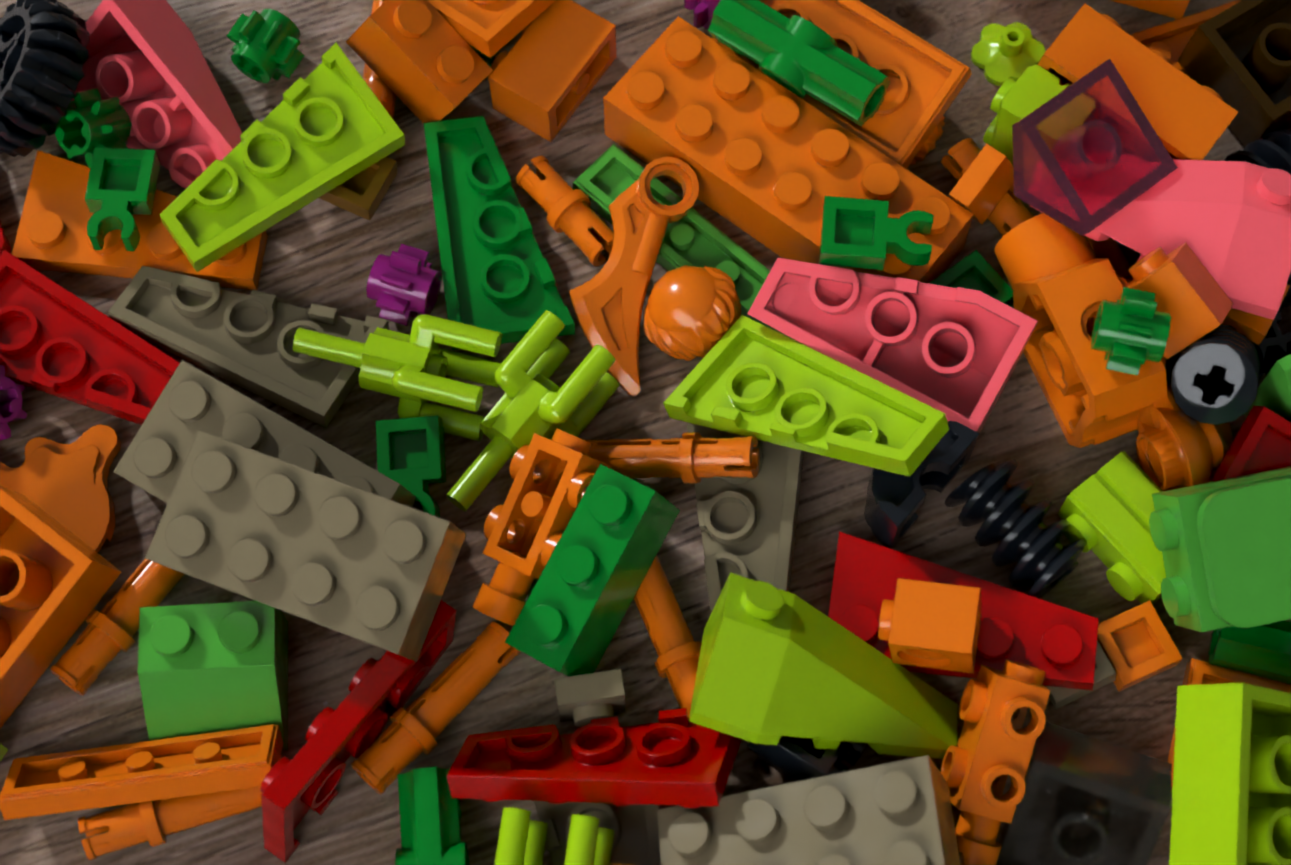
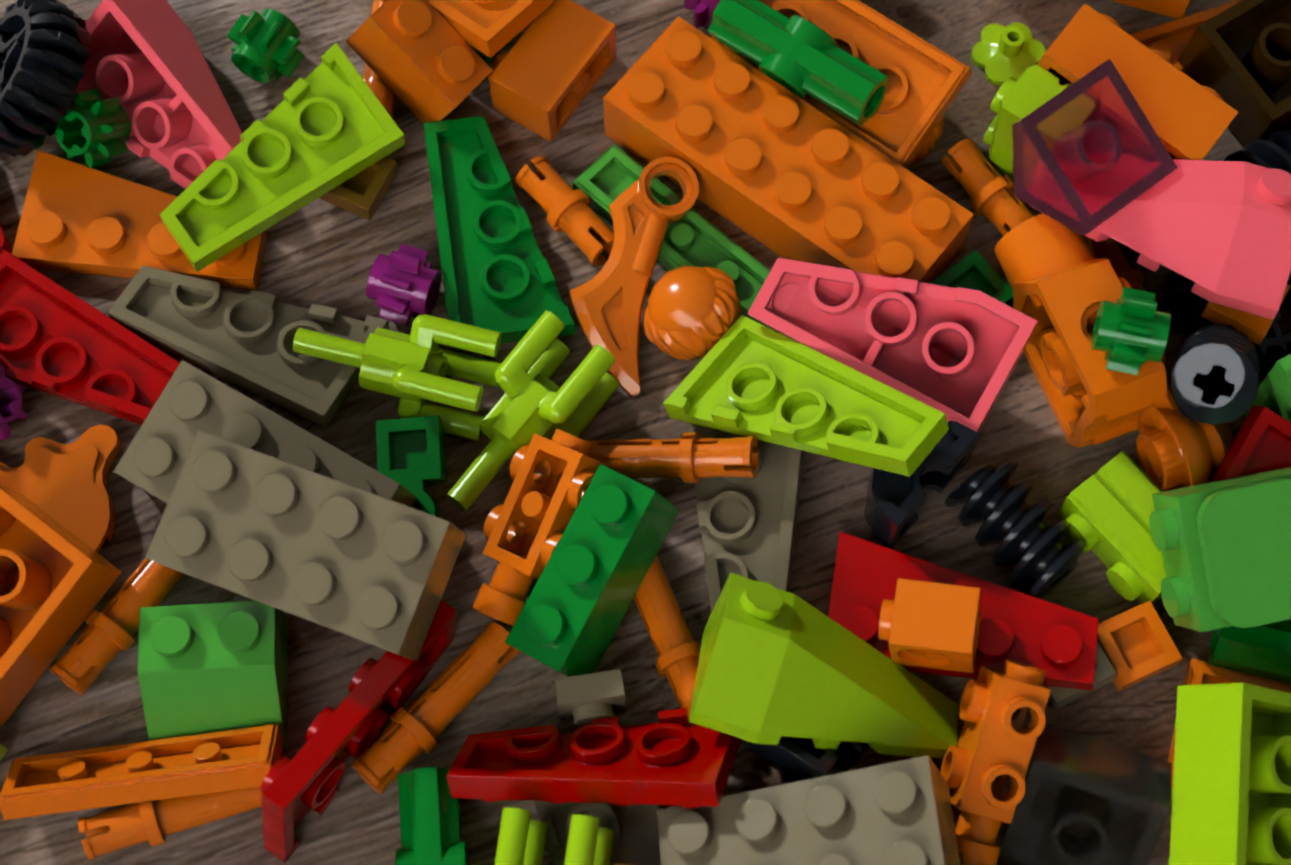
(117, 188): green plate -> none
(861, 234): green plate -> none
(984, 183): orange tile -> none
(1184, 291): orange brick -> none

